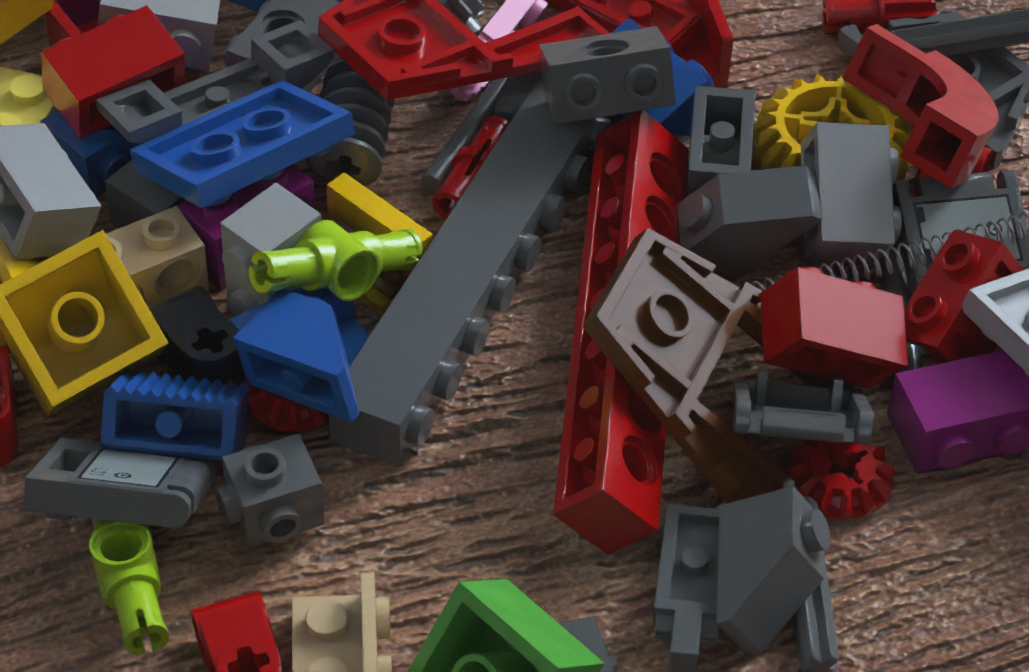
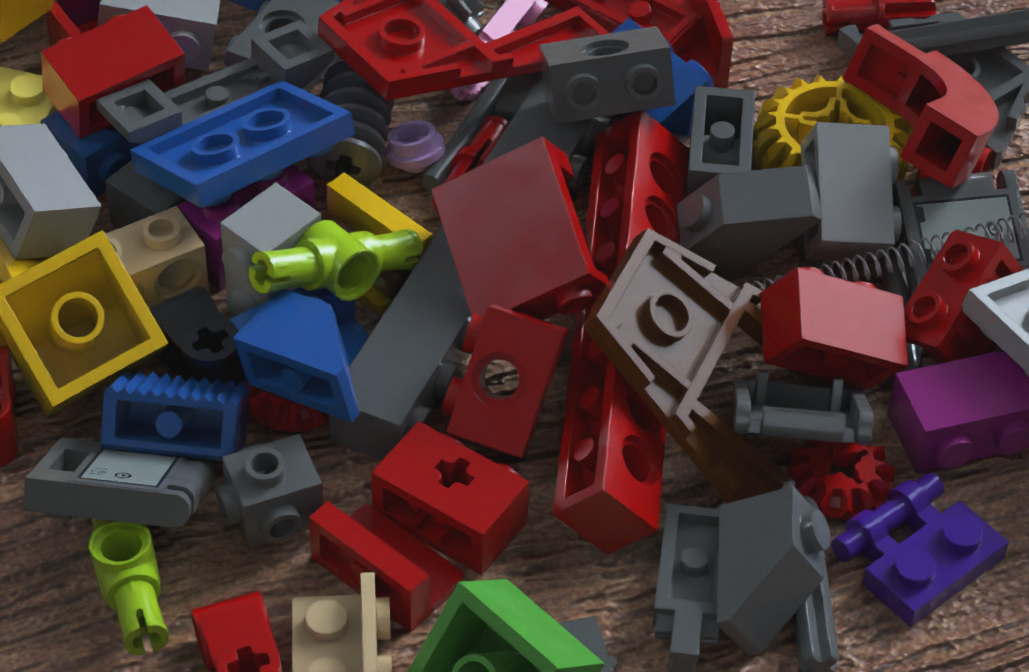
(403, 566): none -> red panel
(414, 146): none -> lavender plate
(451, 497): none -> red brick
(519, 234): none -> red panel
(534, 351): none -> red brick
(930, 564): none -> dark purple plate

